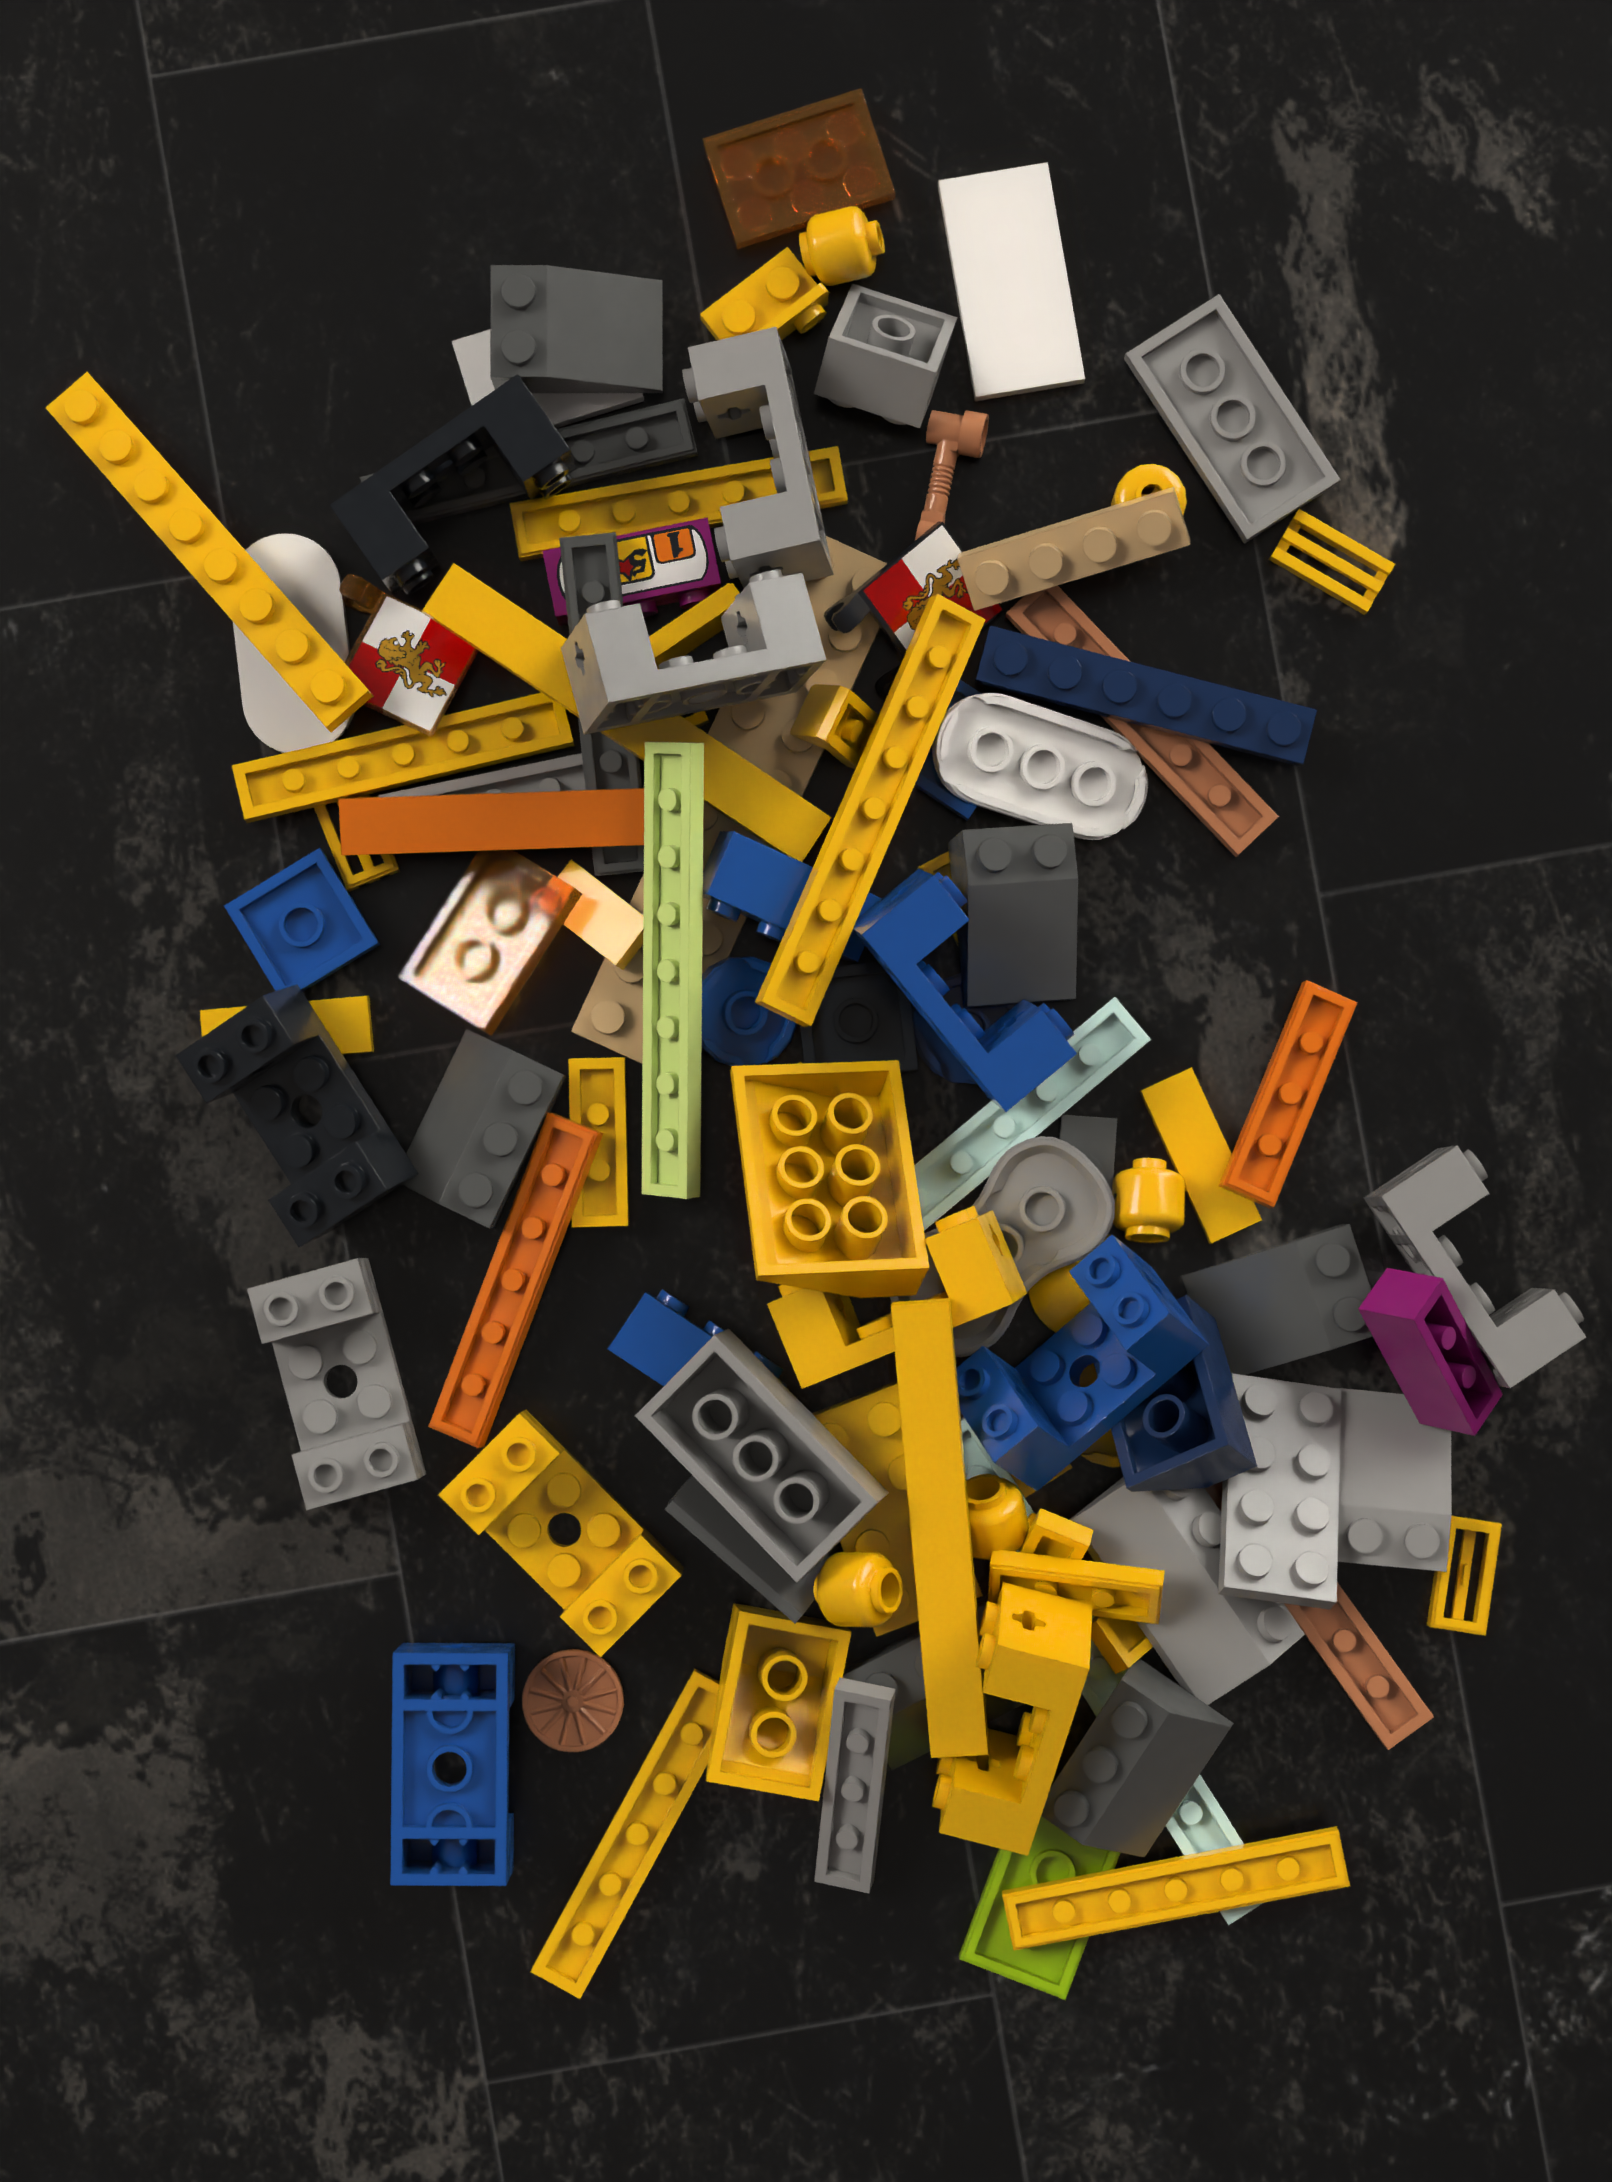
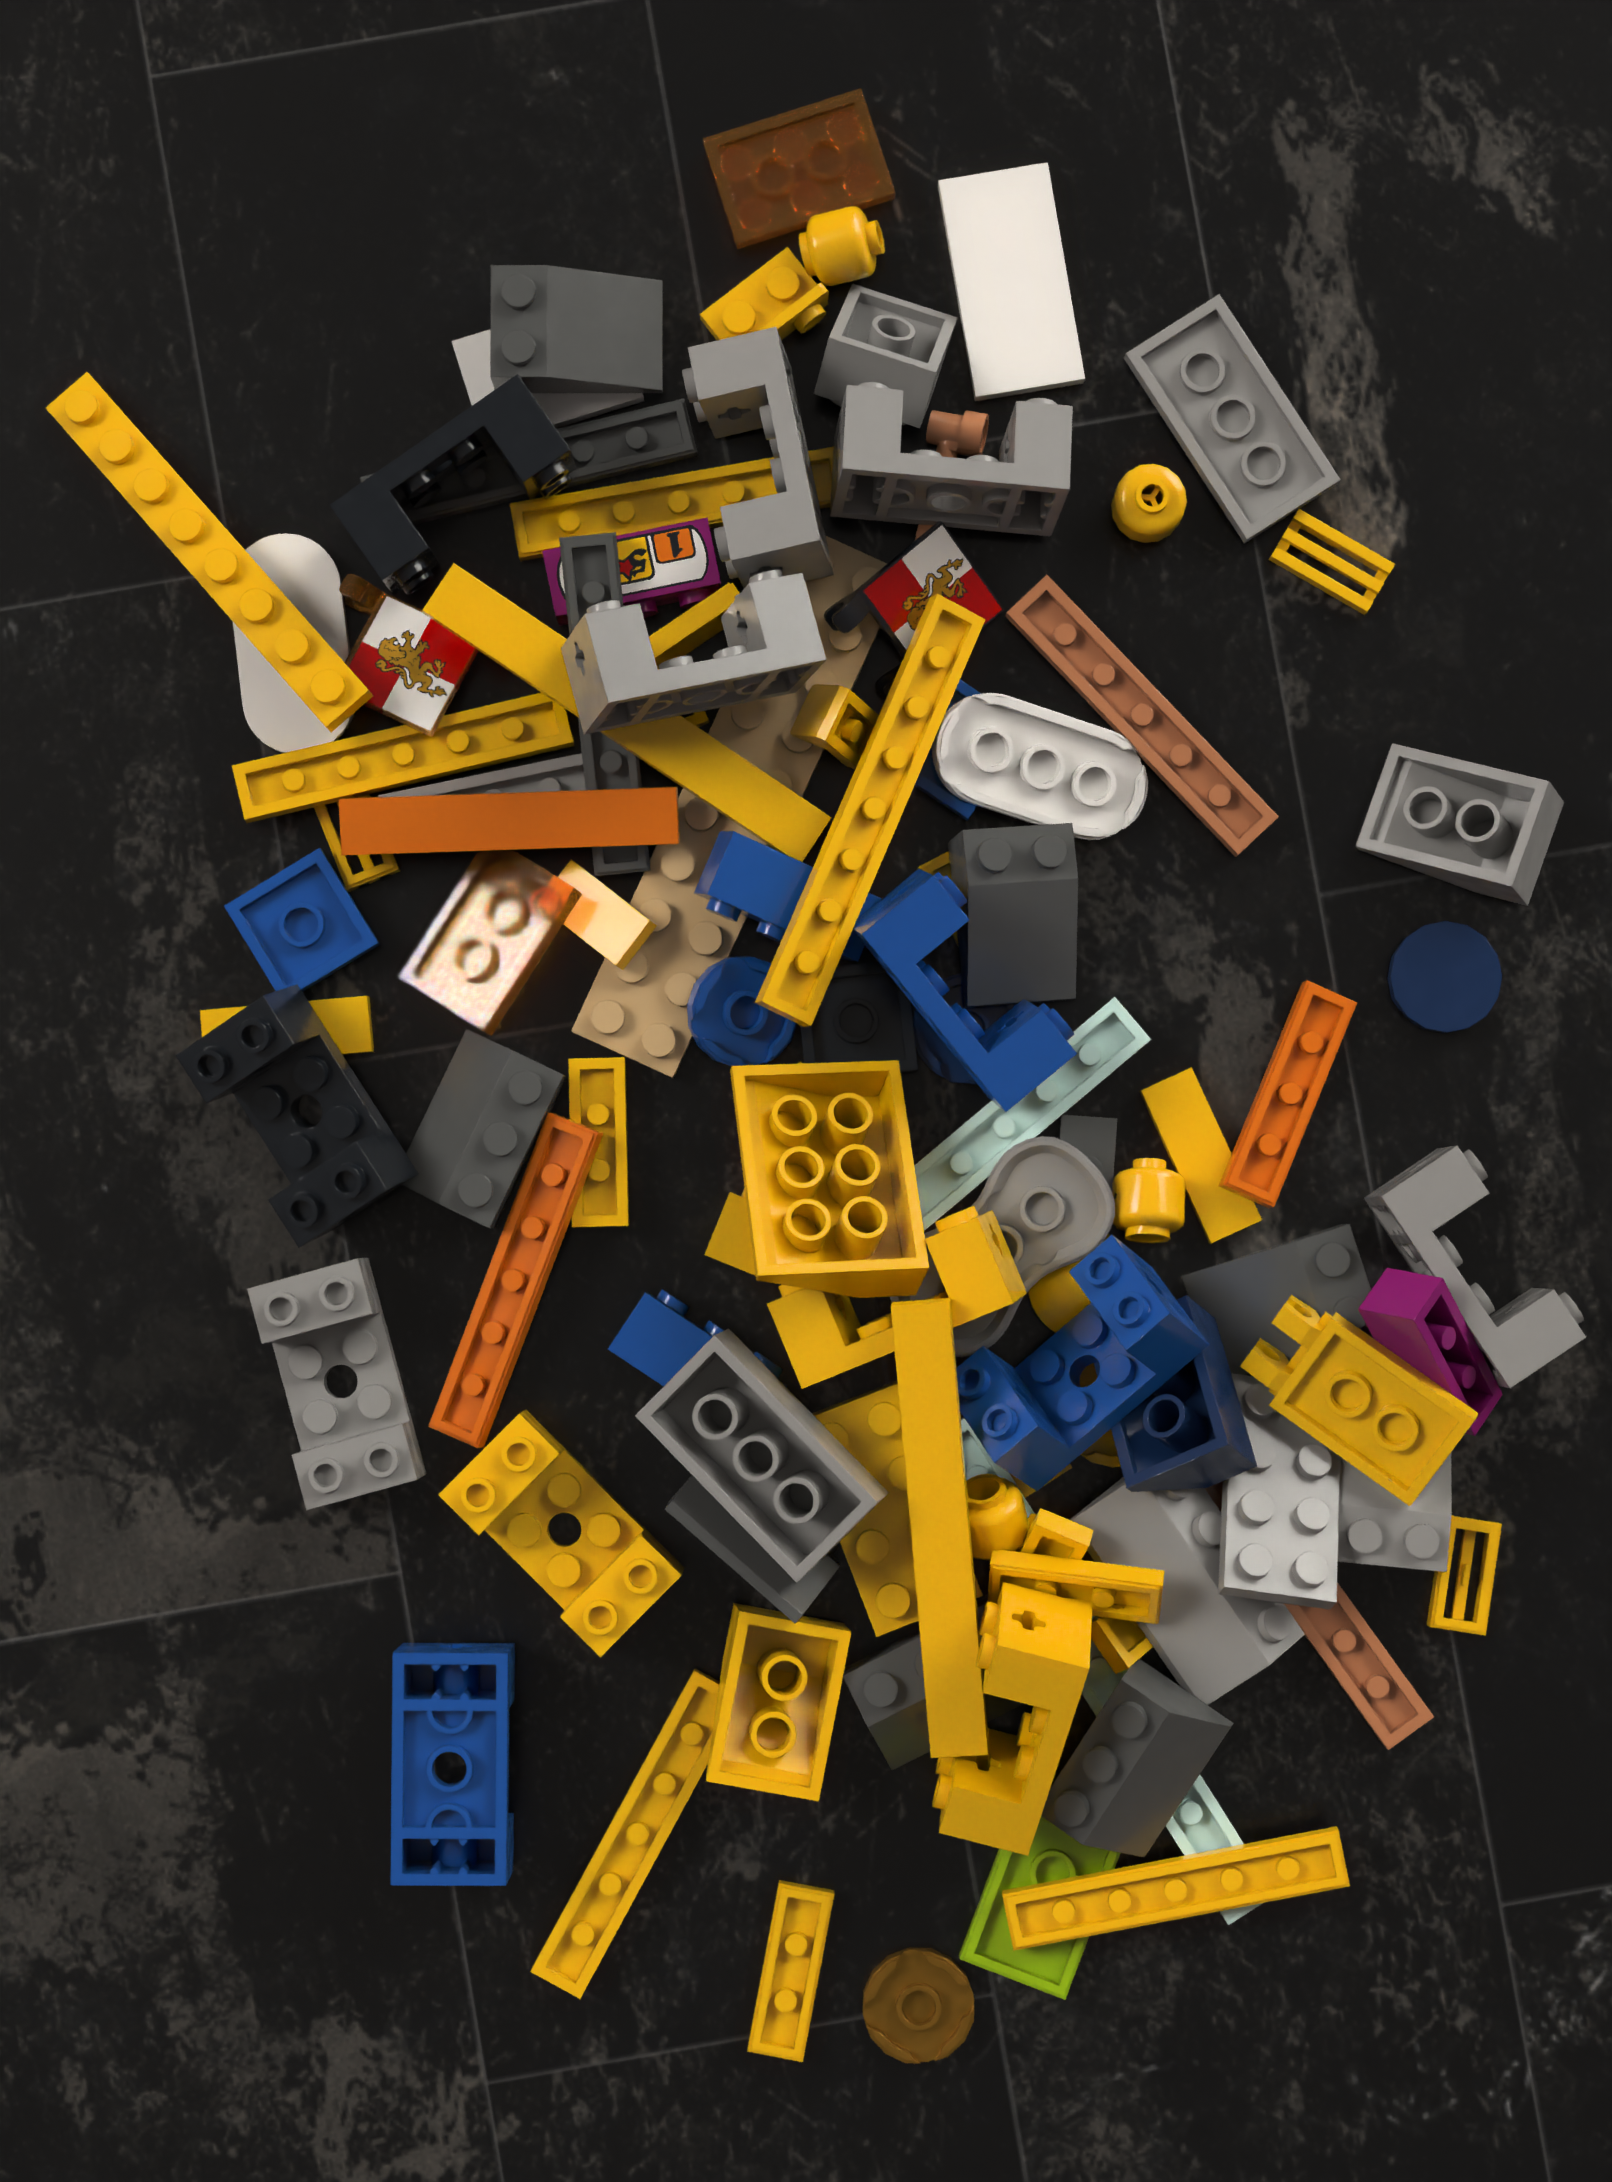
(572, 1700): nougat wheel -> none
(672, 968): yellowish green plate -> none
(732, 1236): none -> yellow brick
(790, 1971): none -> yellow tile
(854, 1784): light grey plate -> none
(858, 1589): yellow head -> none
(918, 2005): none -> pearl gold tile
(921, 487): none -> light grey plate
(1074, 548): tan plate -> none
(1146, 696): dark blue plate -> none
(1360, 1399): none -> yellow tile
(1444, 977): none -> dark blue tile
(1462, 822): none -> light grey slope

